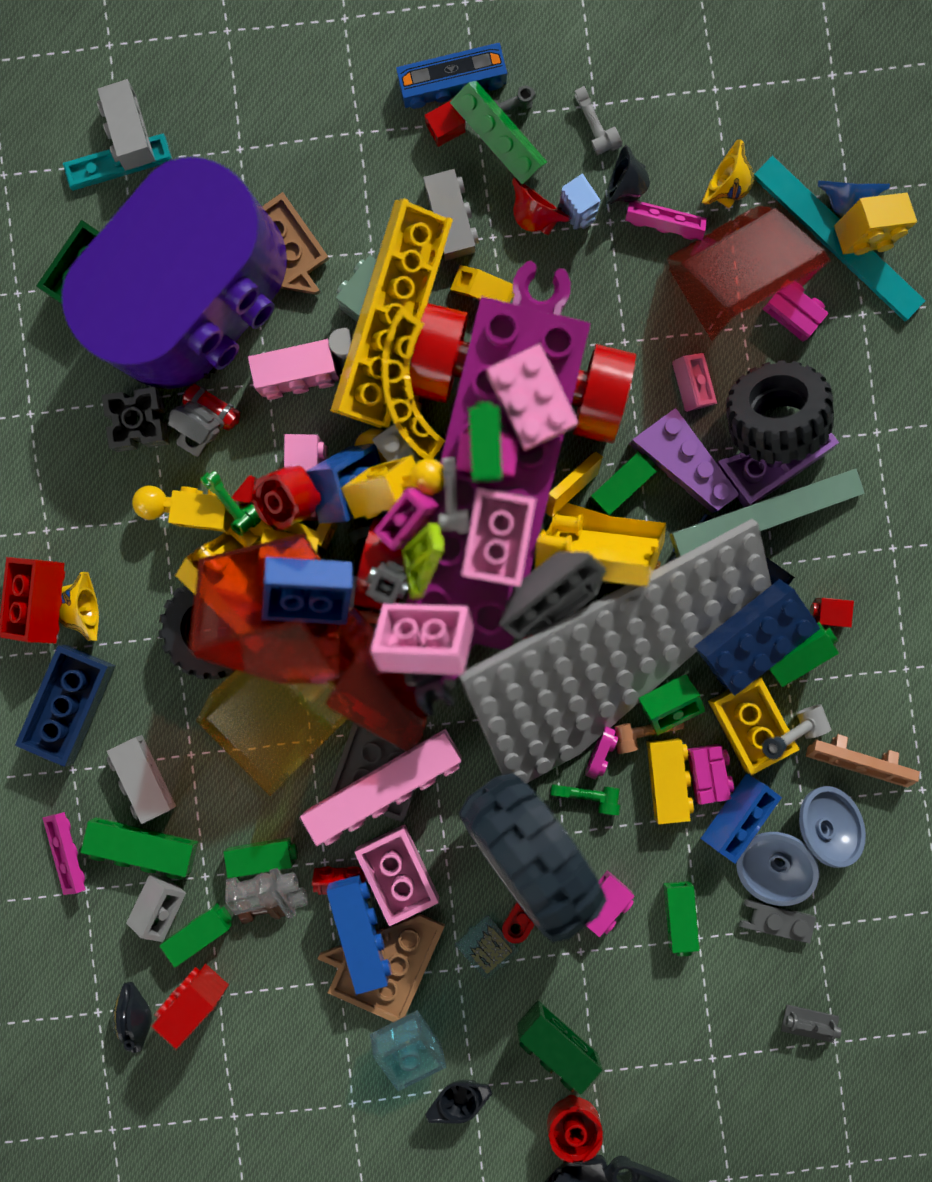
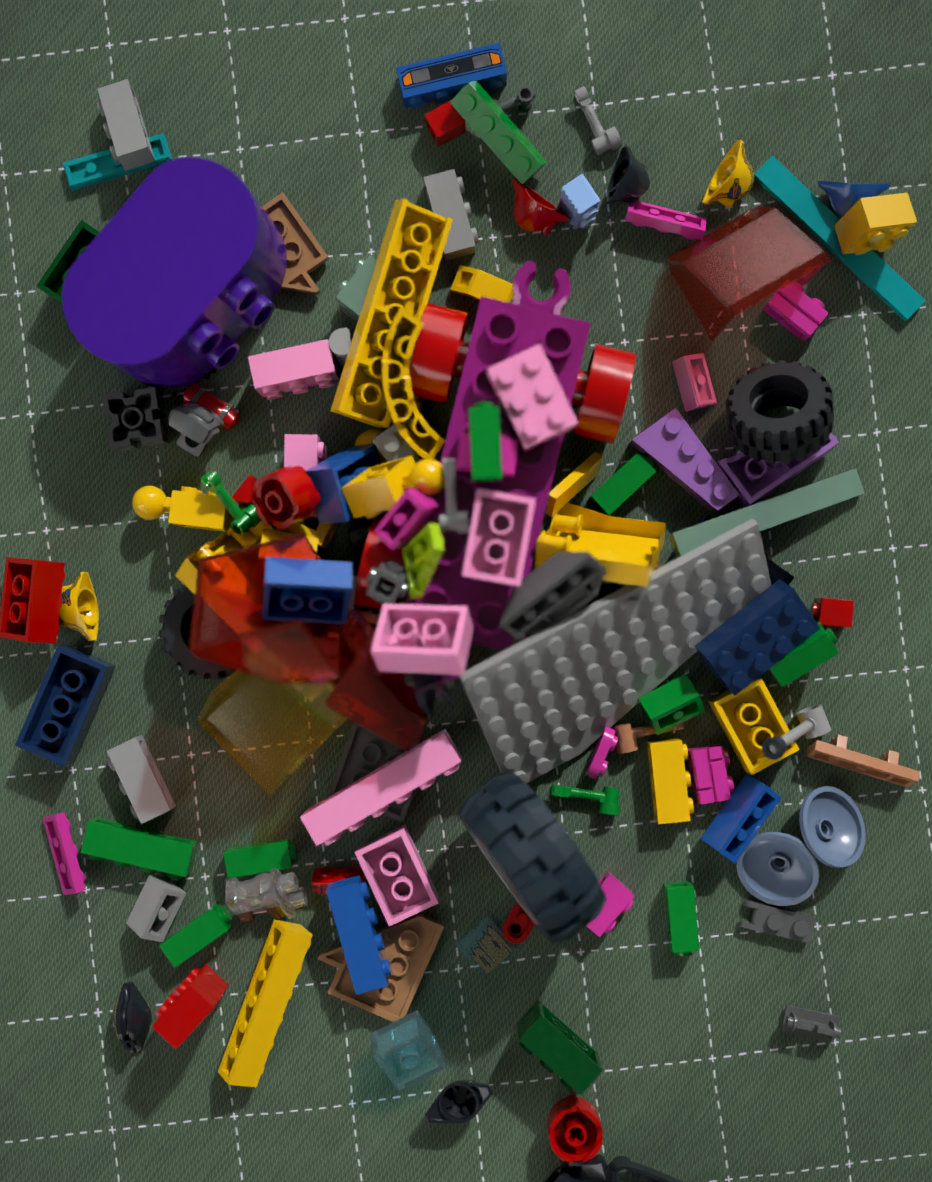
(265, 1004): none -> yellow brick

